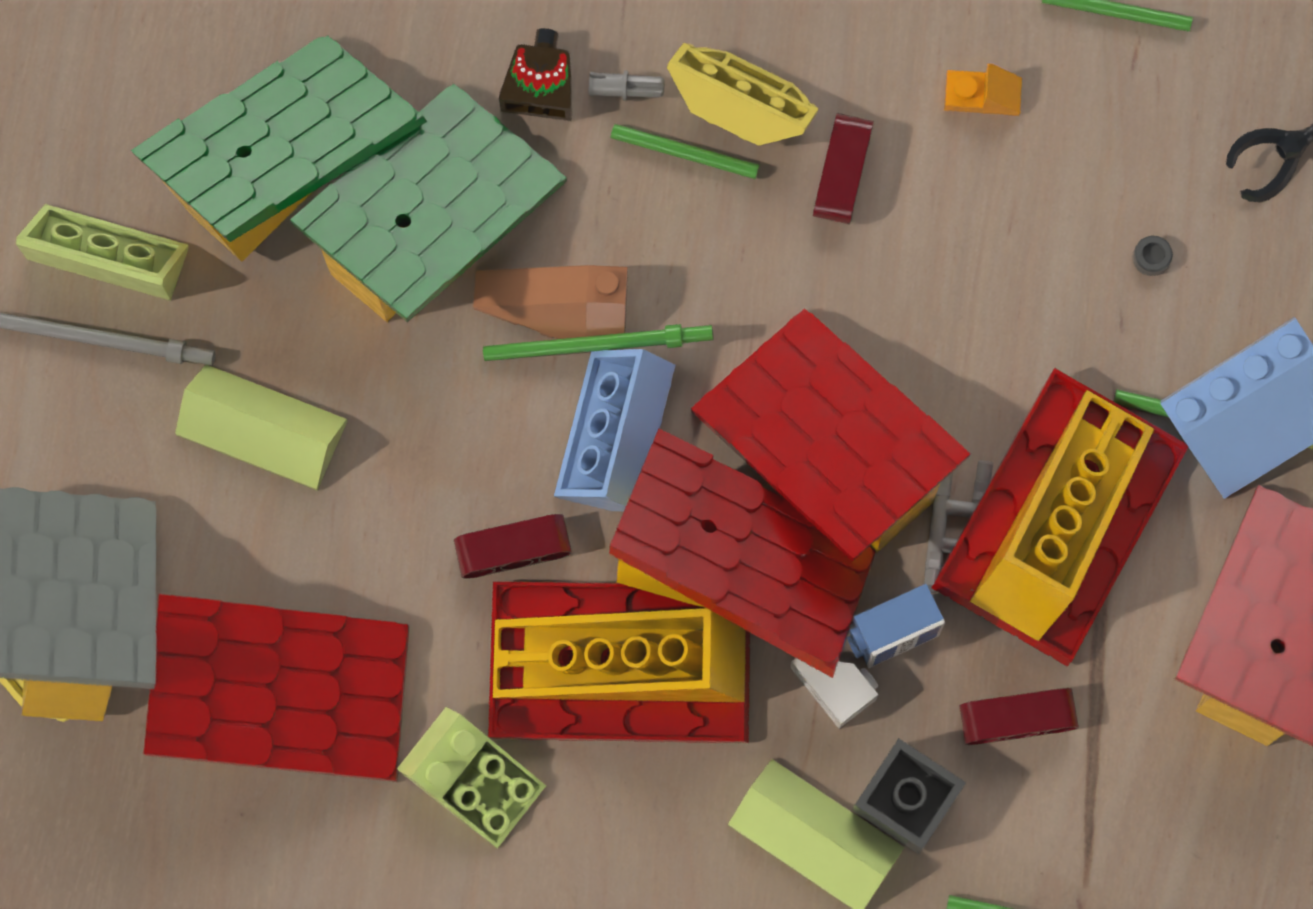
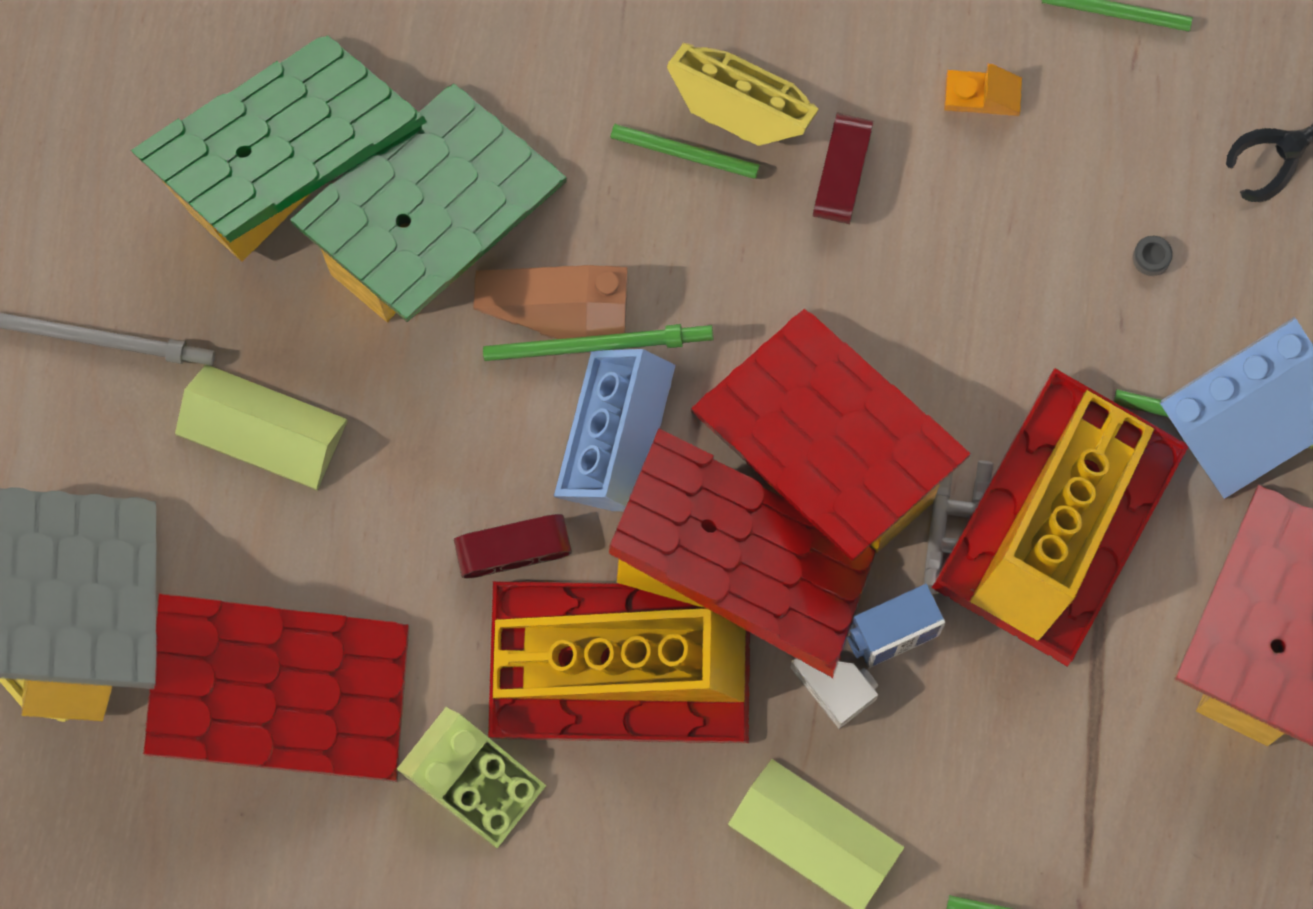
(103, 251): yellowish green slope -> none
(539, 79): dark brown torso -> none
(625, 85): light grey axle -> none
(908, 796): dark grey brick -> none
(1018, 716): dark red beam -> none

